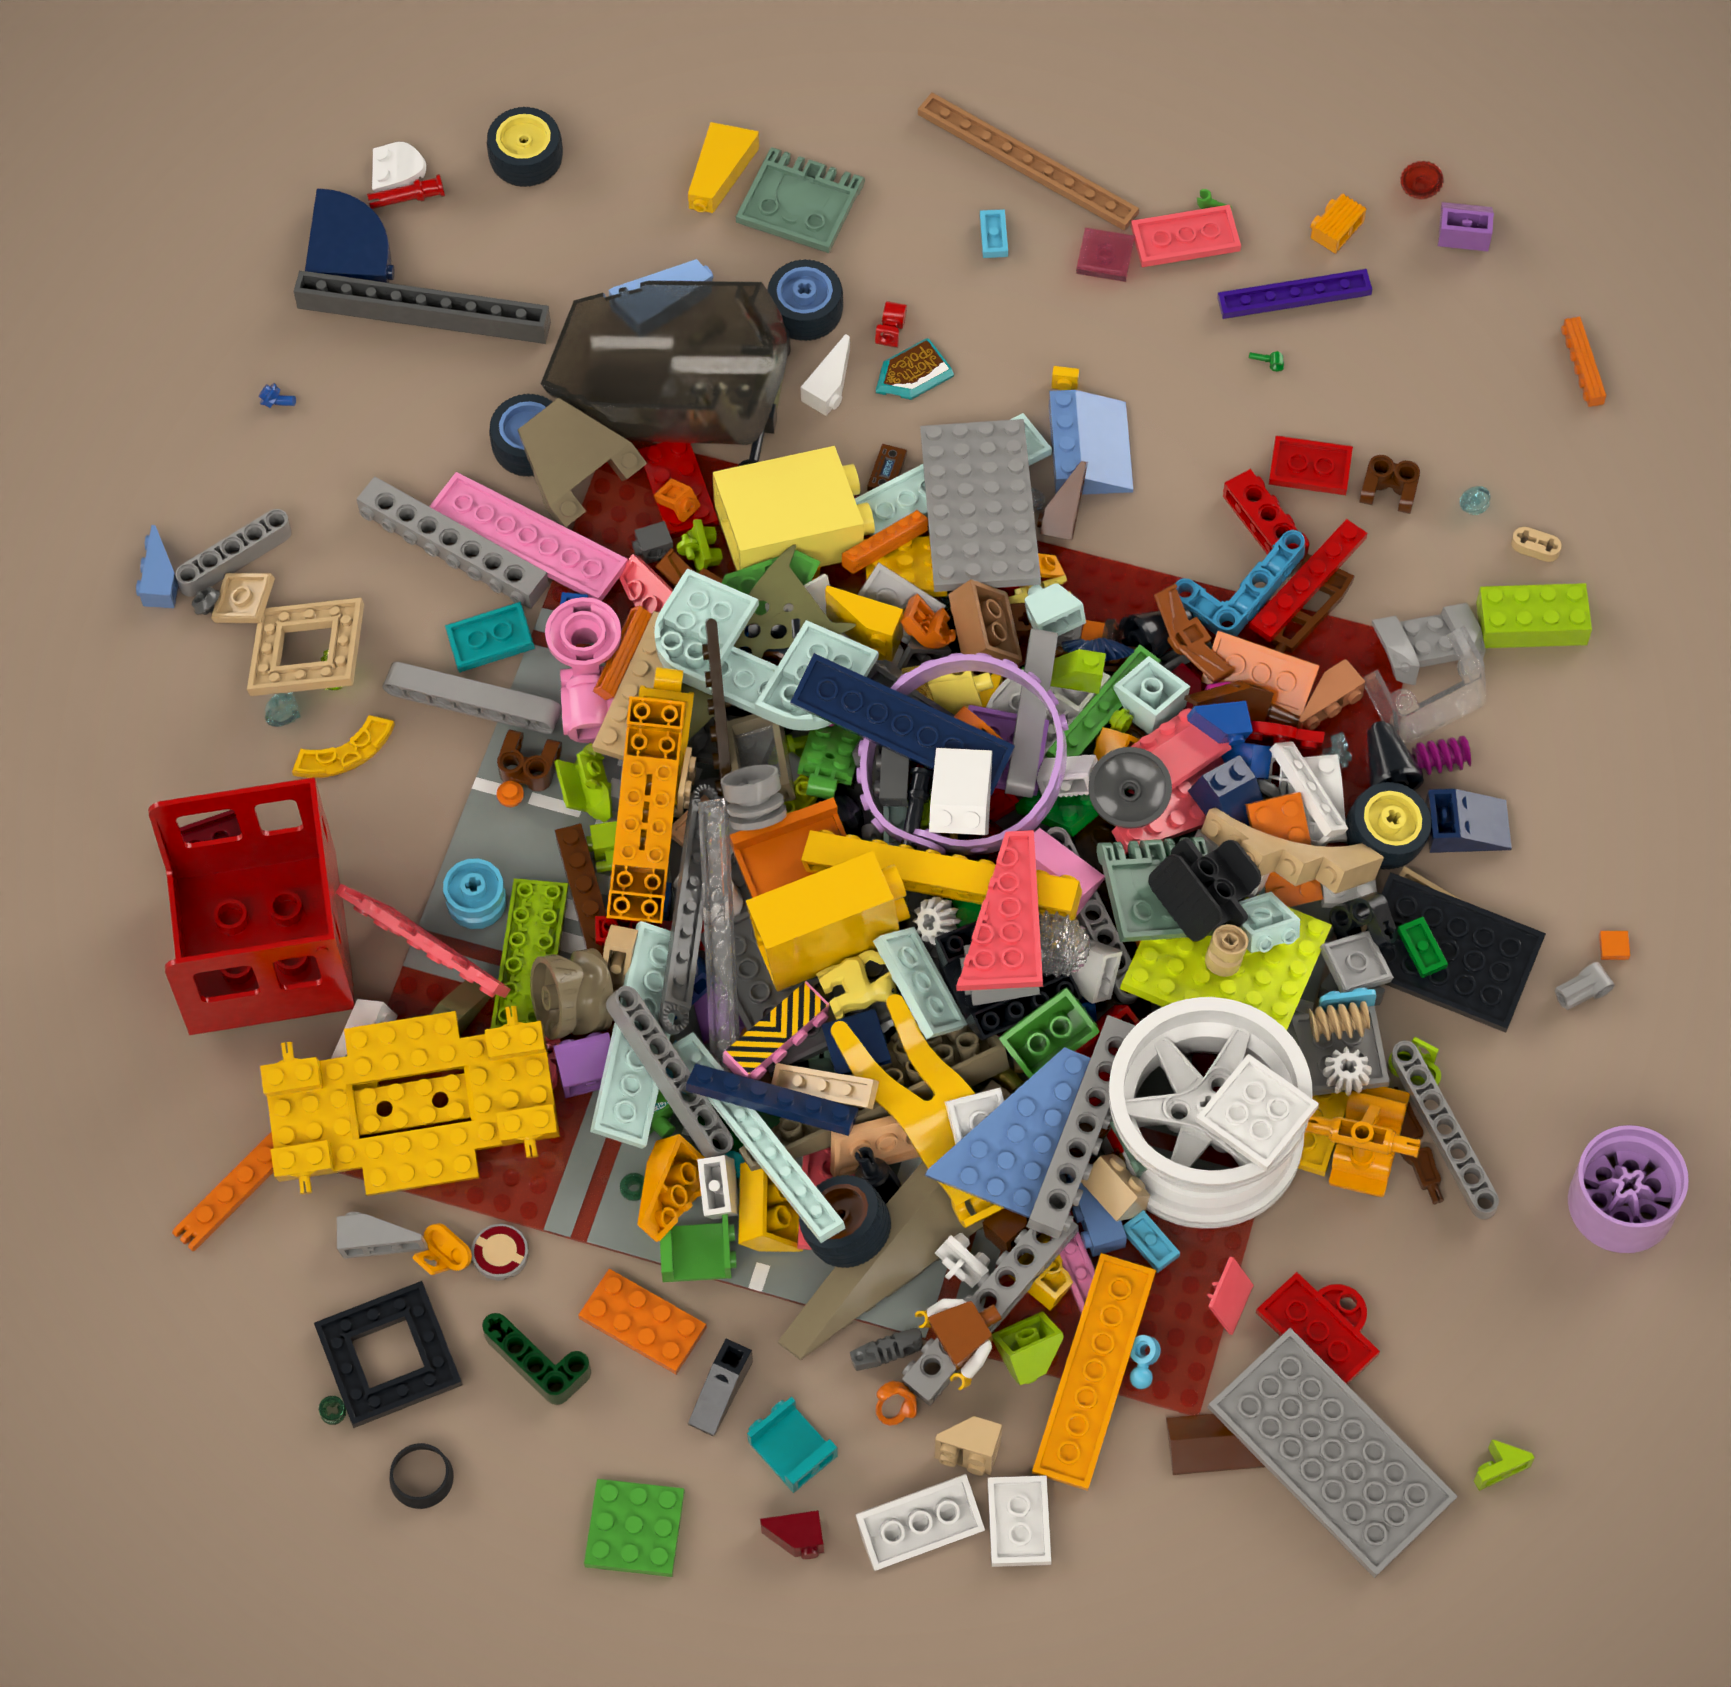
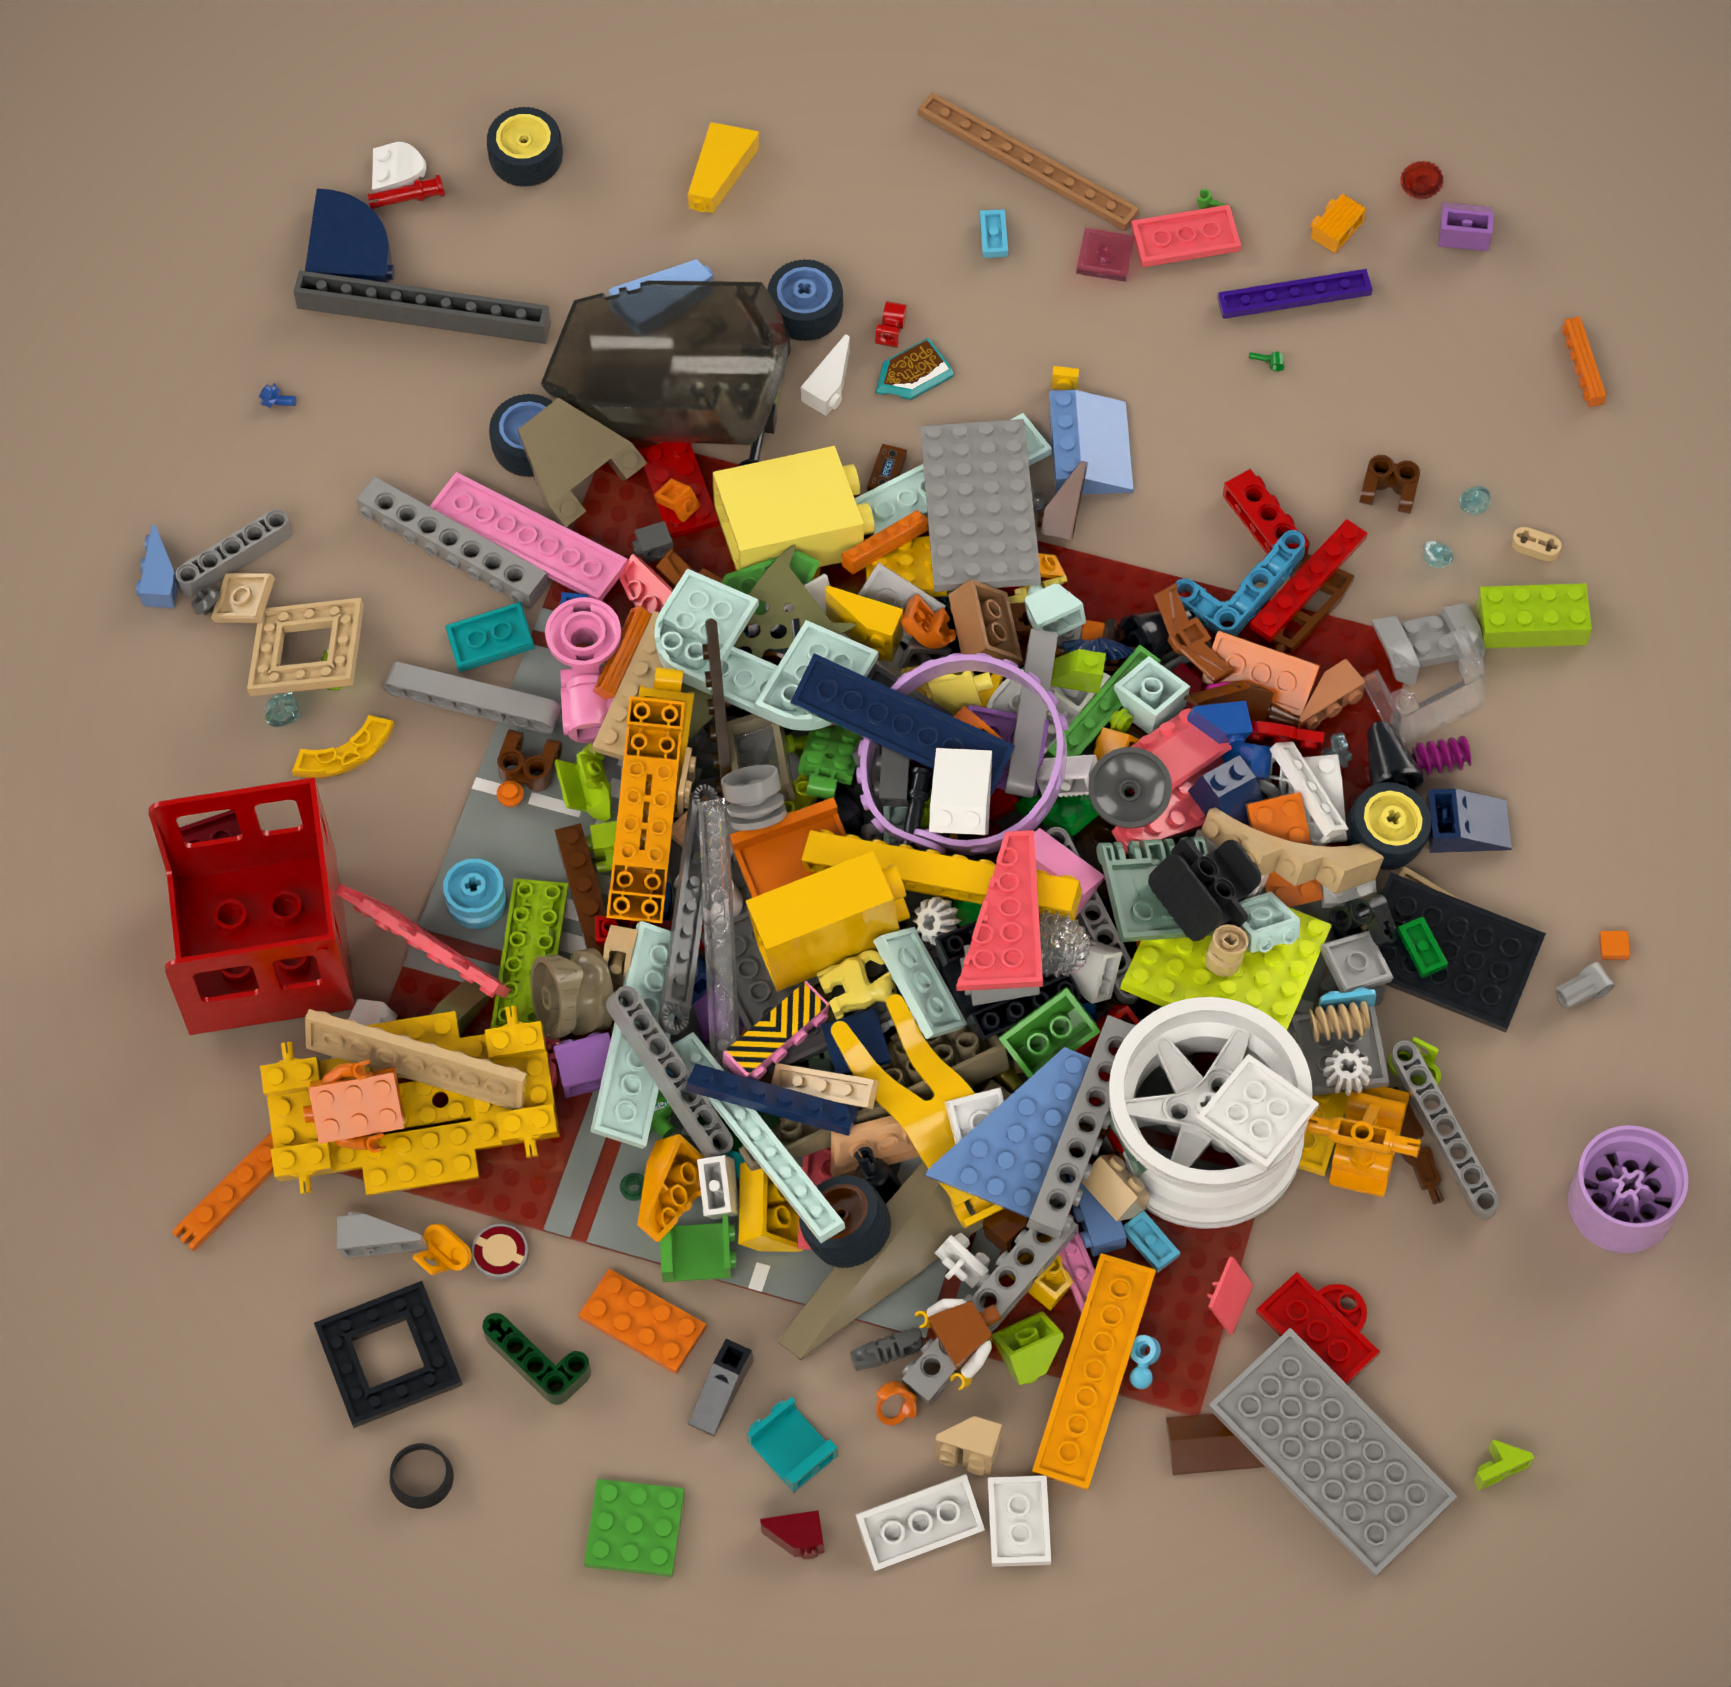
(332, 1401): clear green bush -> none
(354, 1105): none -> orange torso
(415, 1060): none -> tan plate
(696, 547): lime hips -> none
(797, 202): sand green hinge -> none
(1310, 465): red plate -> none
(1437, 554): none -> clear light blue hat

